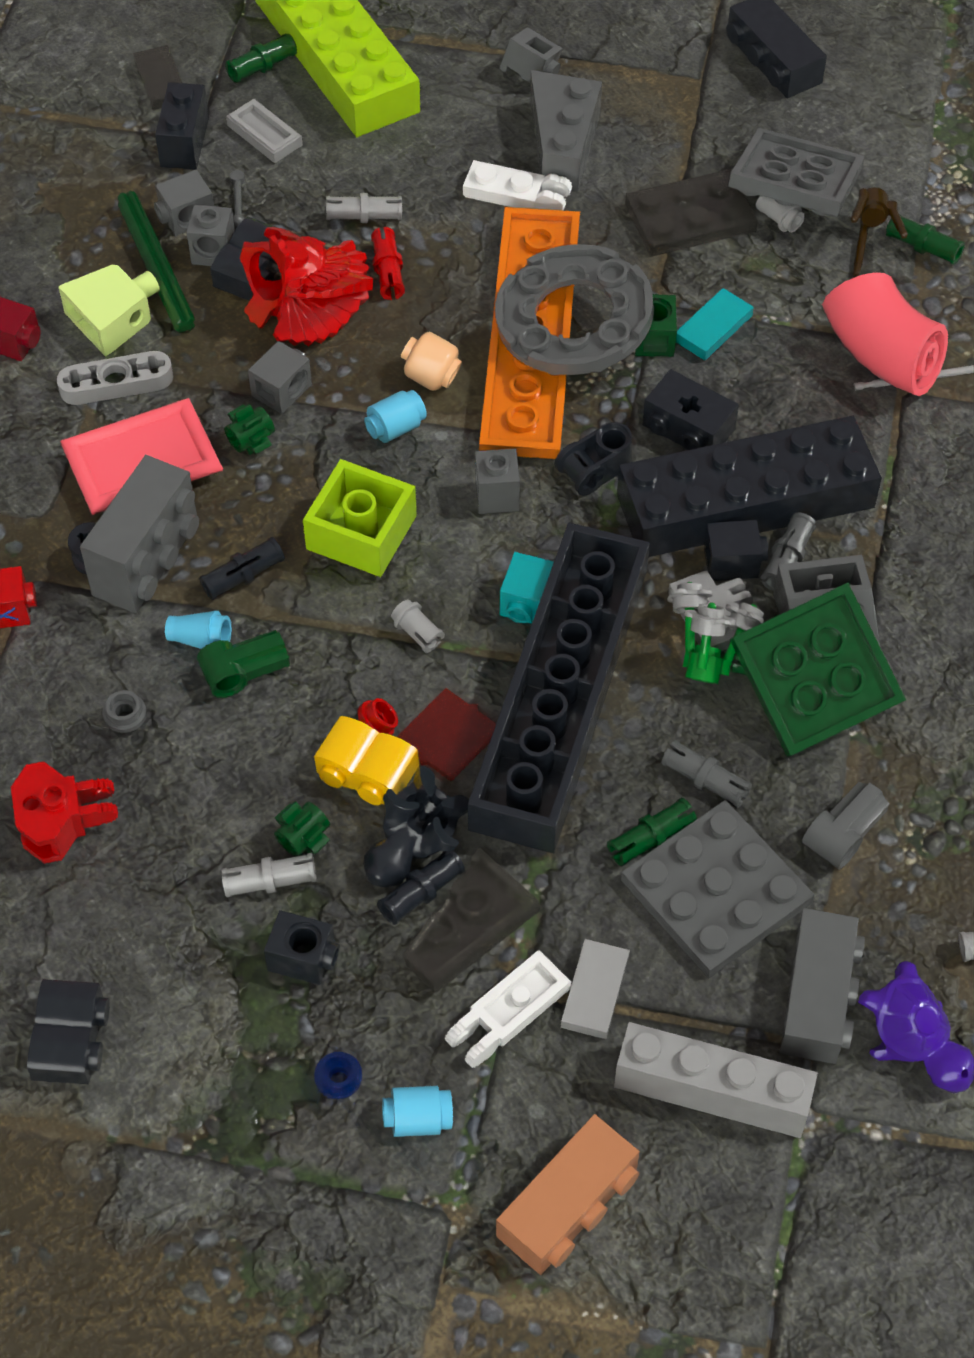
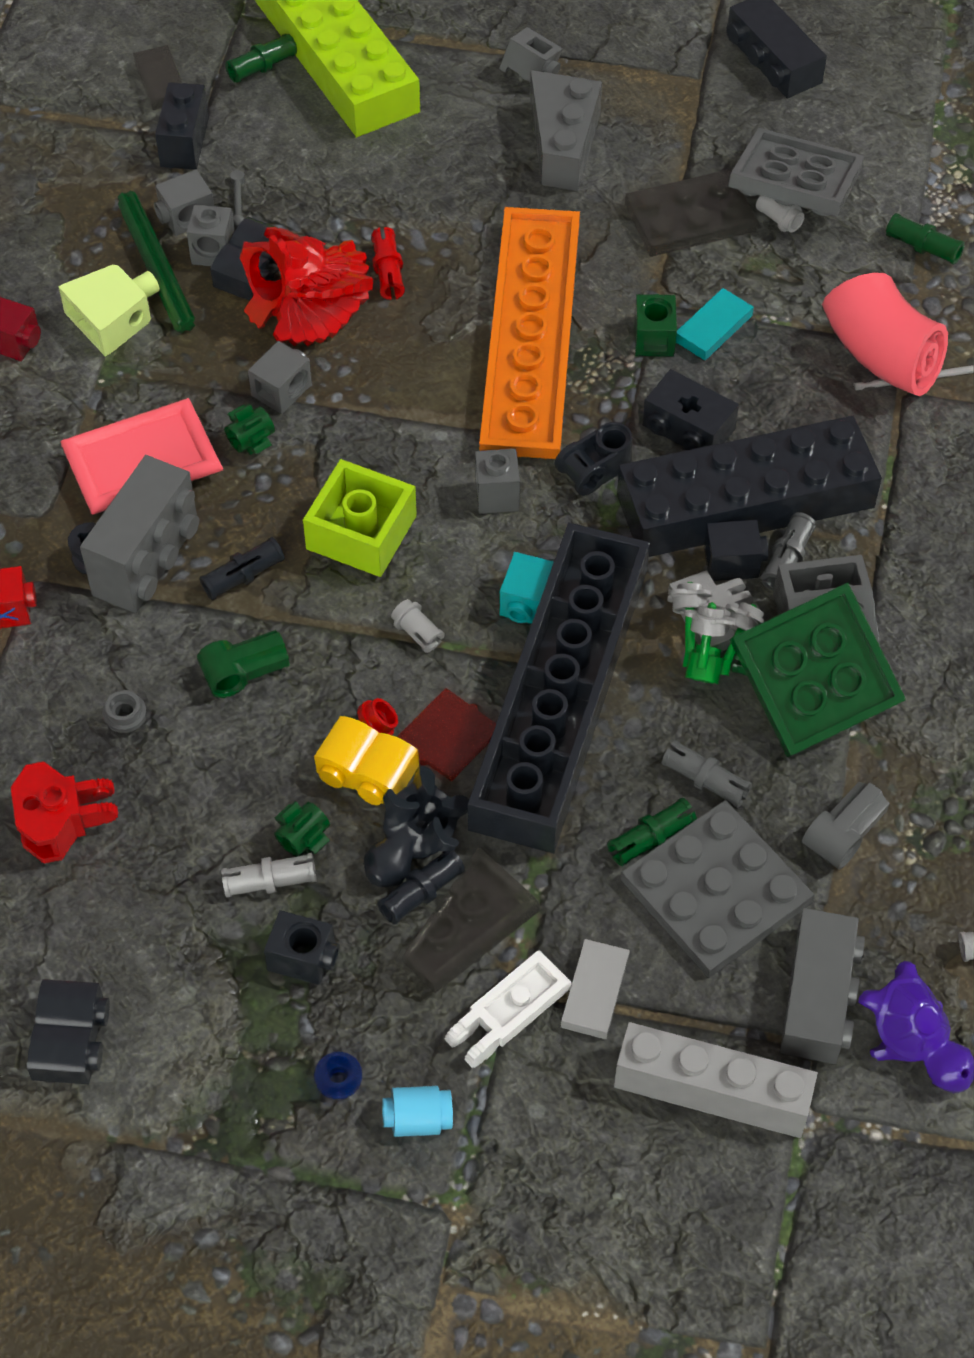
(100, 369): light grey beam -> none
(198, 628): medium azure cone -> none
(264, 130): light grey tile -> none
(364, 207): light grey pin -> none
(395, 415): medium azure brick -> none
(431, 361): light nougat head -> none
(515, 187): white hinge -> none
(566, 266): dark grey plate -> none
(568, 1195): nougat brick -> none
(873, 209): dark brown plant -> none

